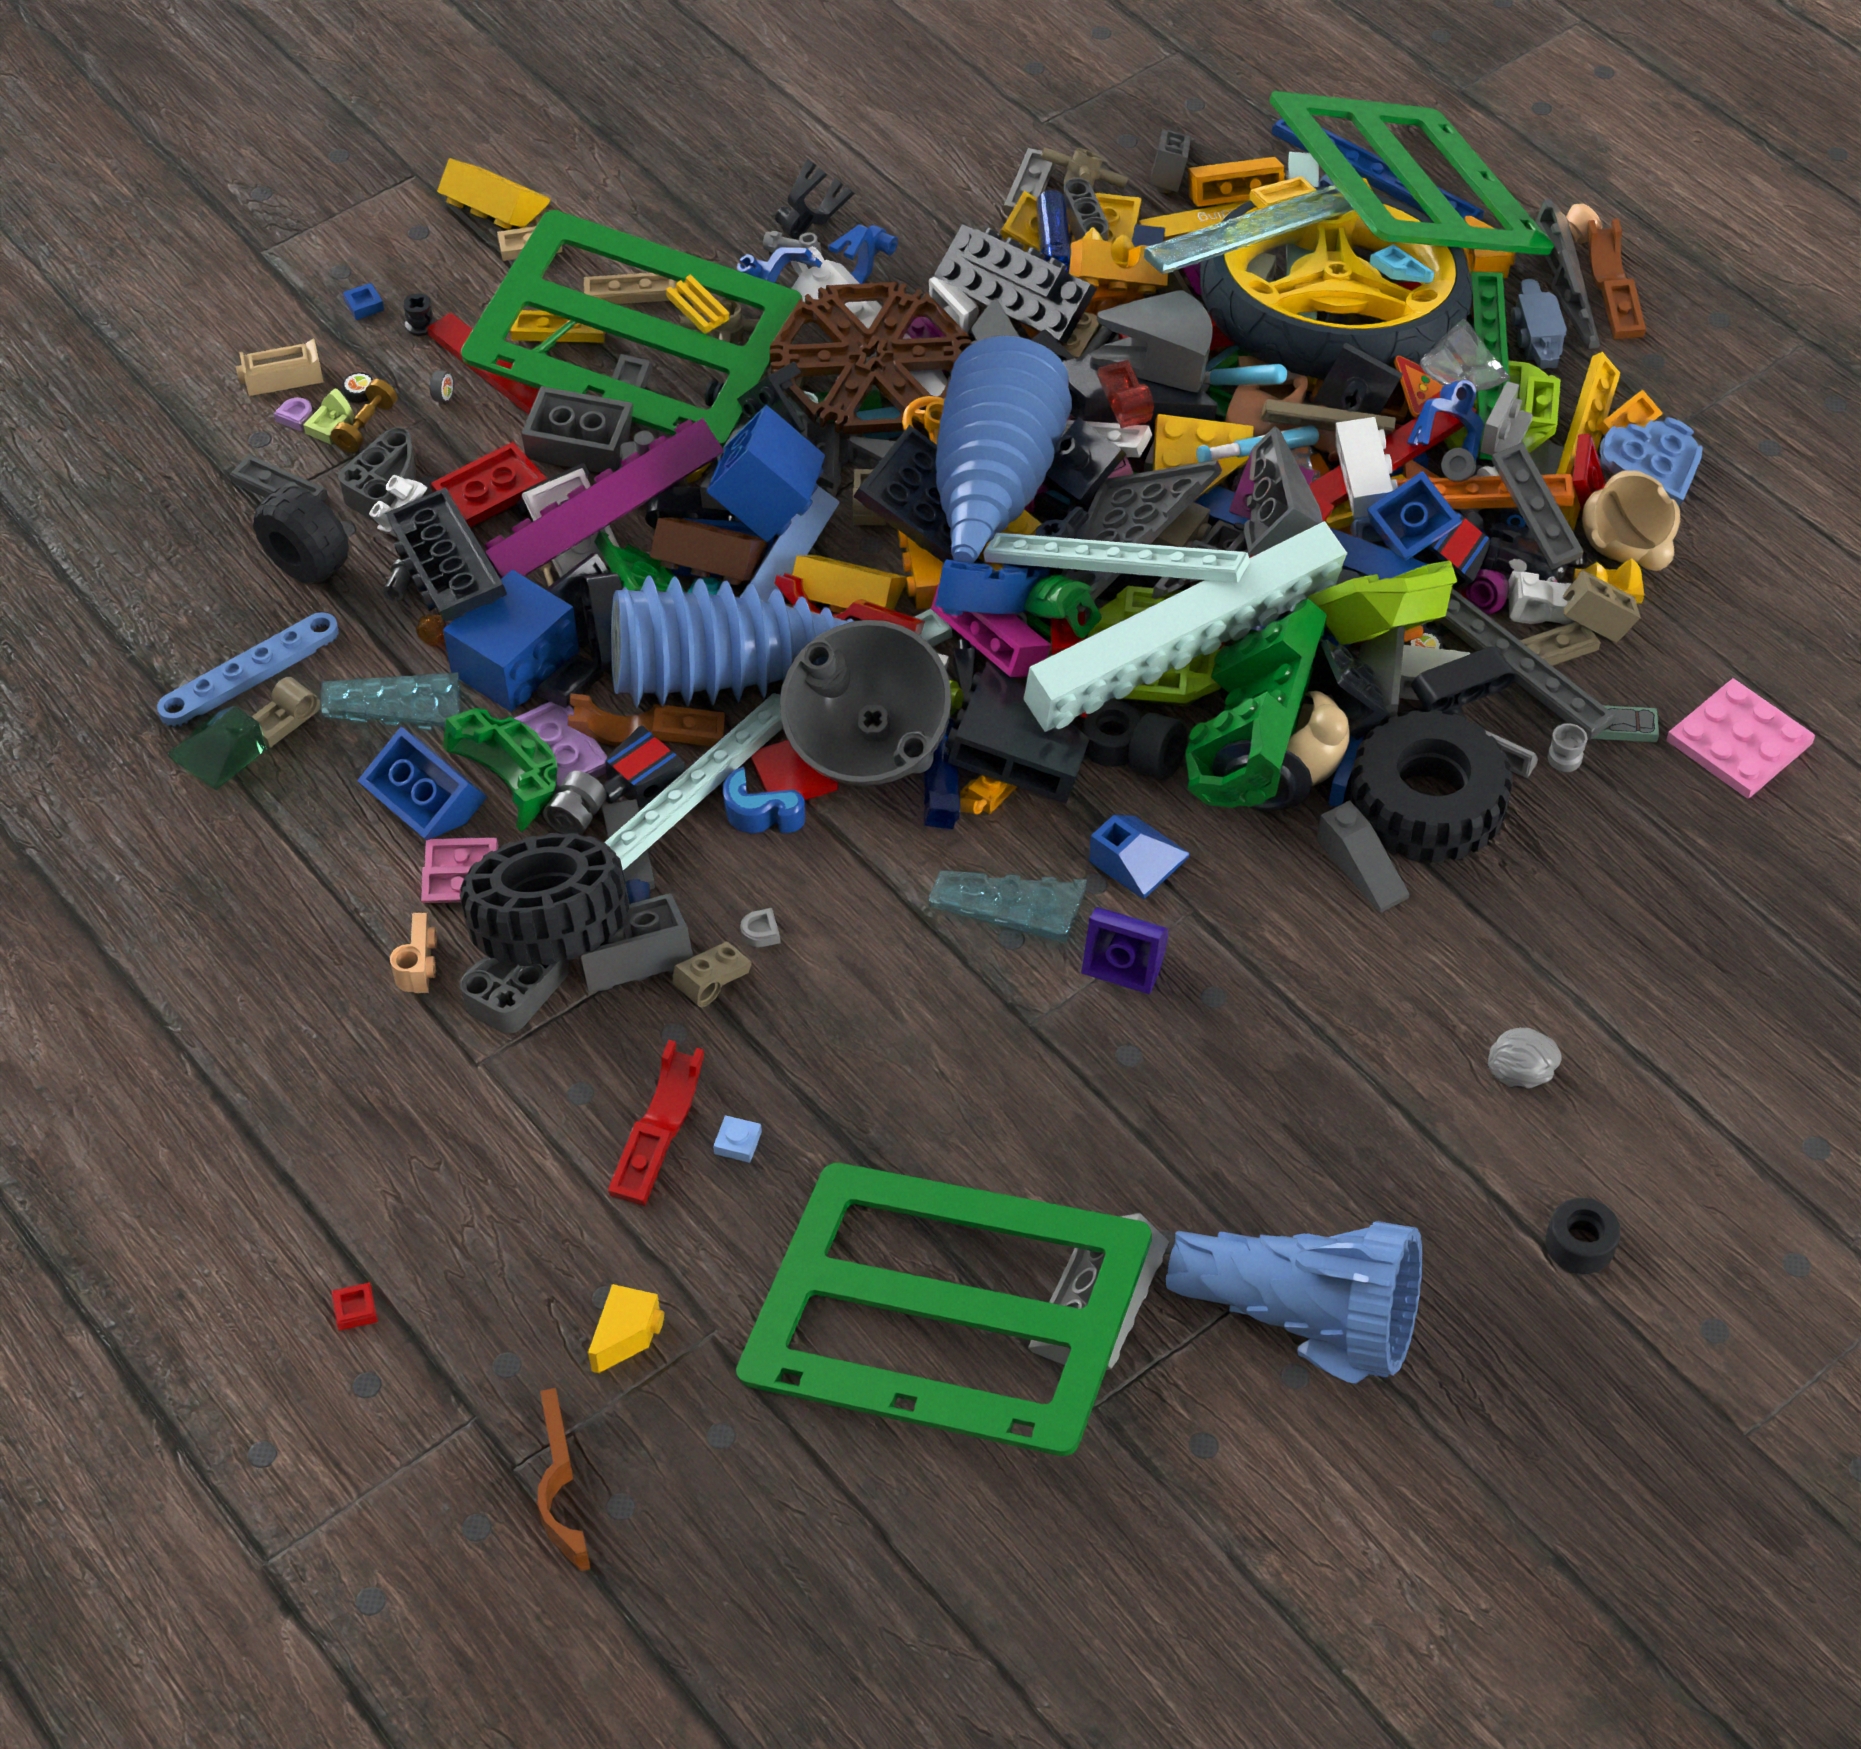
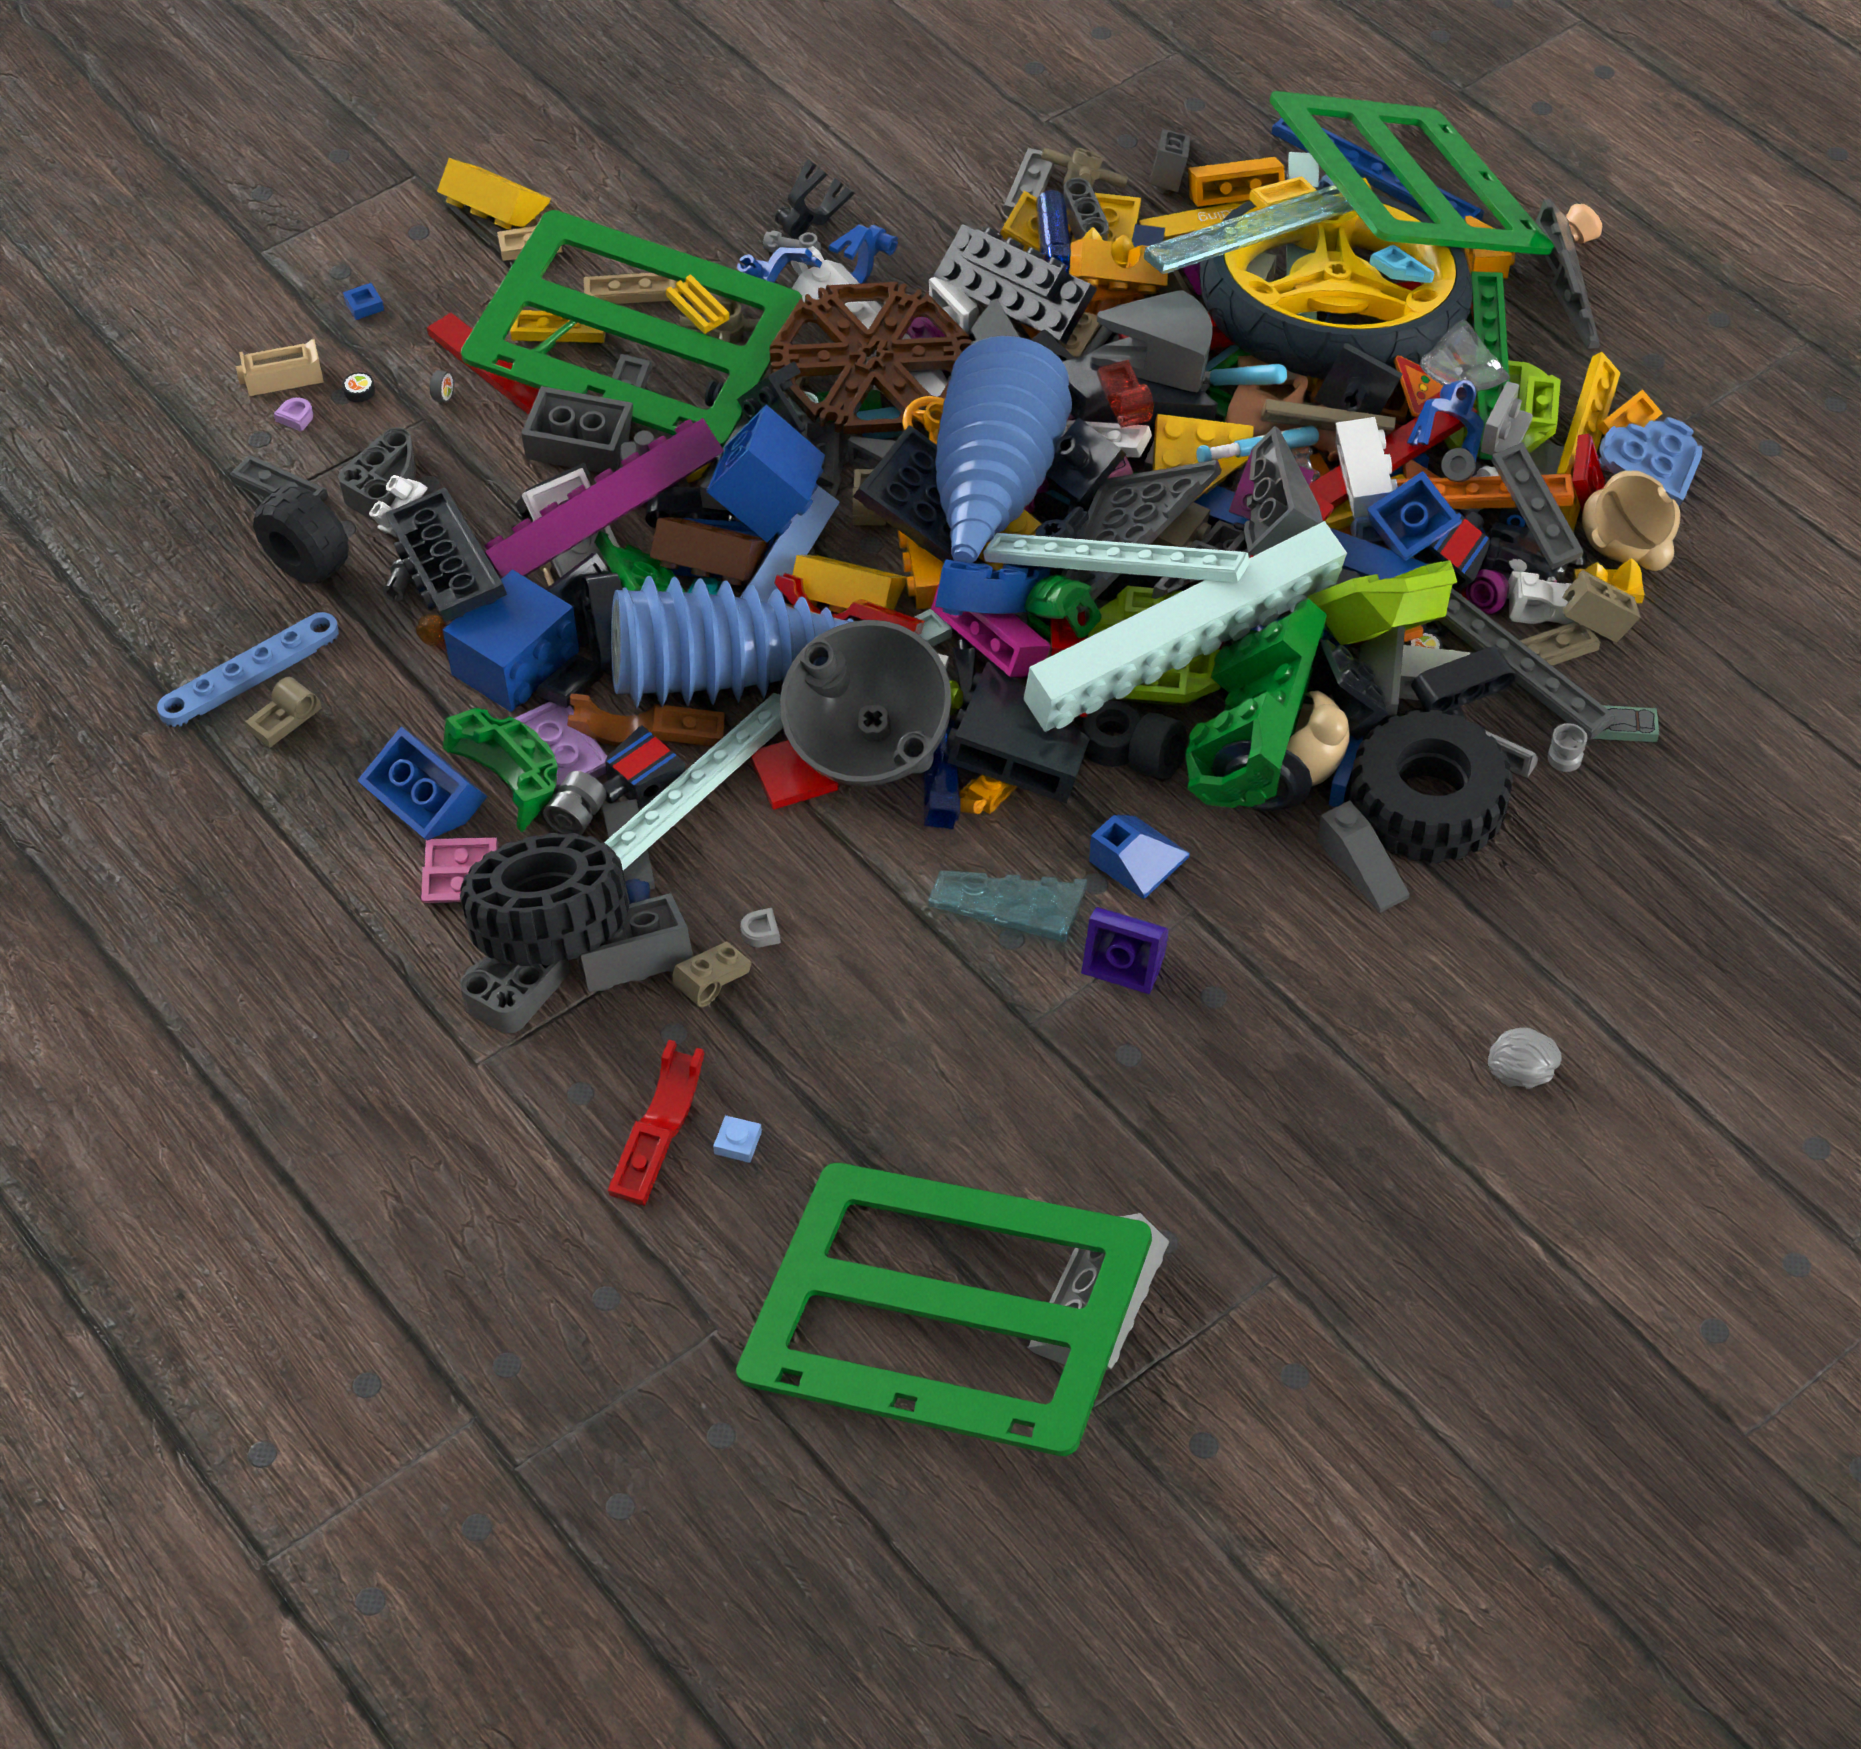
(220, 746): clear green slope -> none
(332, 411): yellowish green tile -> none
(347, 435): pearl gold wheel -> none
(354, 1306): red tile -> none
(408, 699): clear light blue wing -> none
(416, 957): light nougat plate -> none
(418, 314): black bush -> none
(490, 483): red plate -> none
(568, 1541): dark orange piece -> none
(624, 1326): yellow slope -> none
(761, 810): blue animal -> none
(1342, 1291): medium blue cone -> none
(1539, 324): sand blue hinge -> none
(1586, 1215): black tyre -> none
(1608, 275): dark orange piece -> none
(1740, 738): bright pink plate -> none

